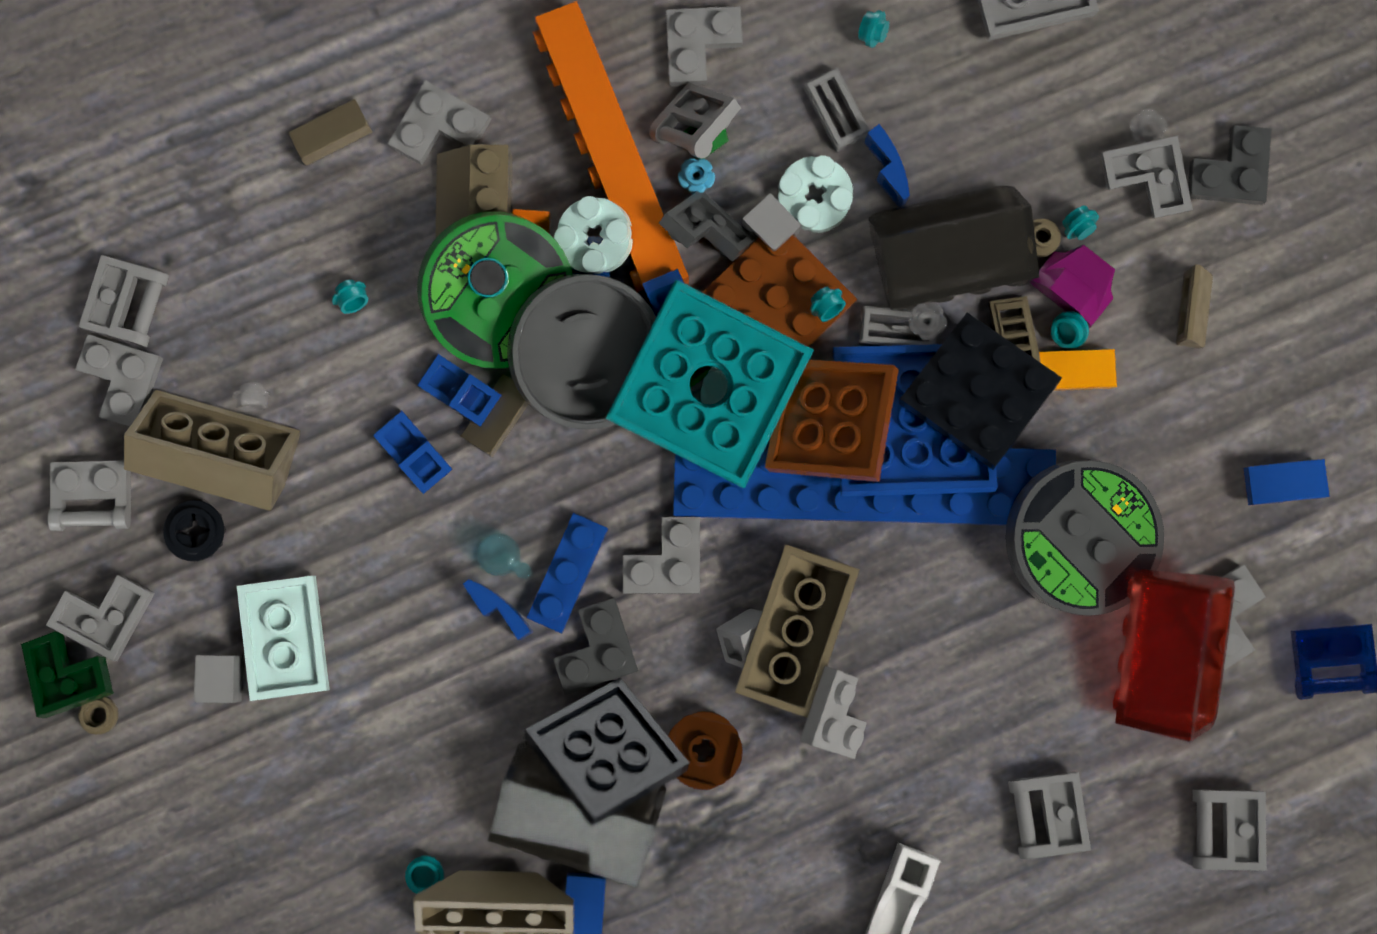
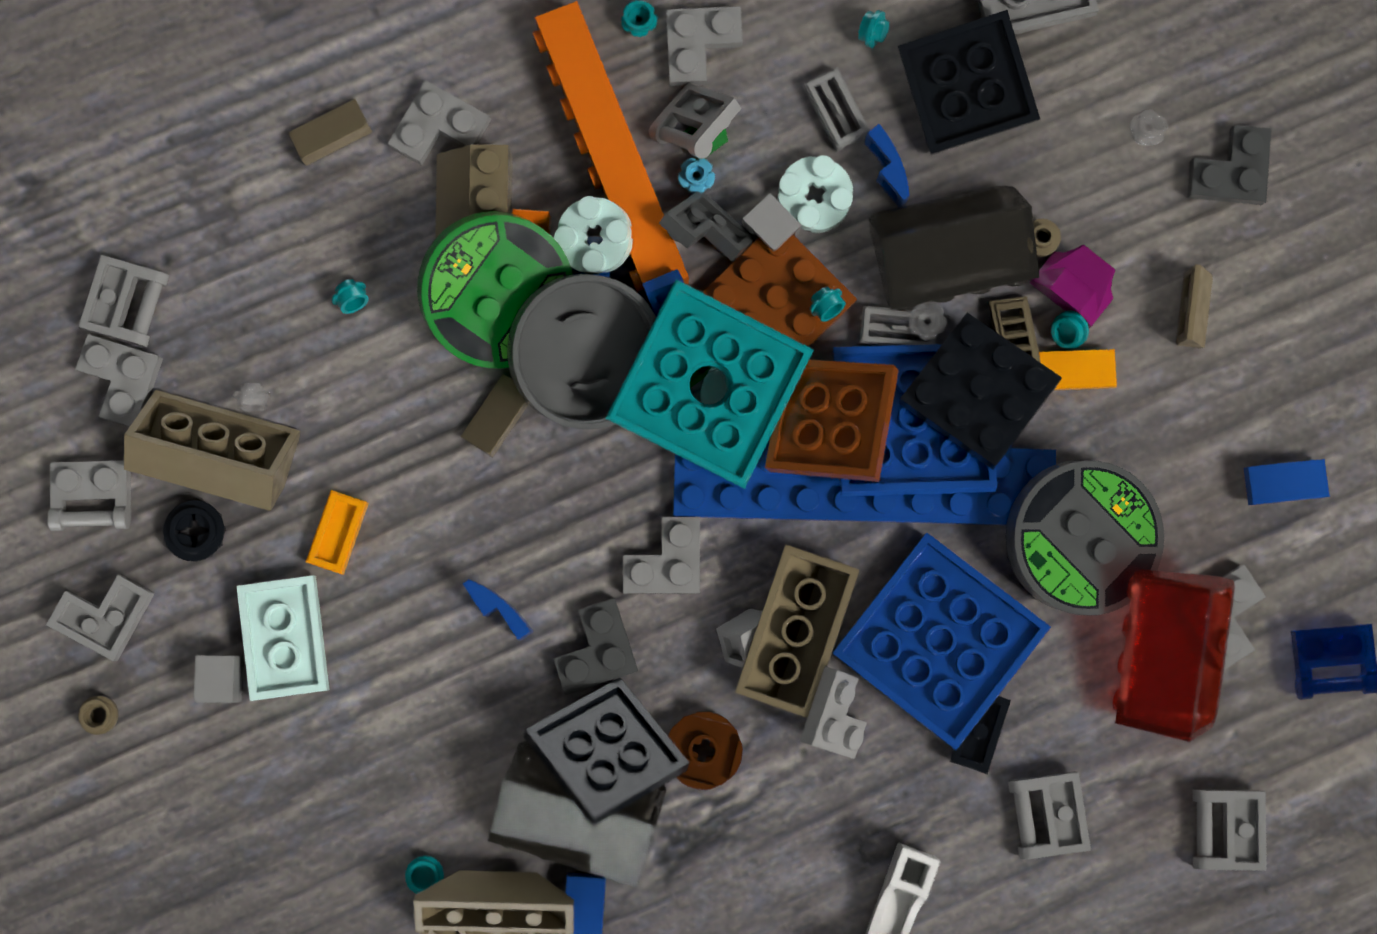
(56, 683): dark green plate -> none
(337, 532): none -> light orange tile
(412, 452): blue slope -> none
(459, 390): blue slope -> none
(488, 277): flat silver tile -> none
(501, 555): clear light blue piece -> none
(567, 573): blue plate -> none
(635, 9): none -> teal plate
(941, 641): none -> blue plate
(969, 82): none -> black plate
(980, 744): none -> black plate
(1080, 223): teal plate -> none
(1158, 166): light grey plate -> none

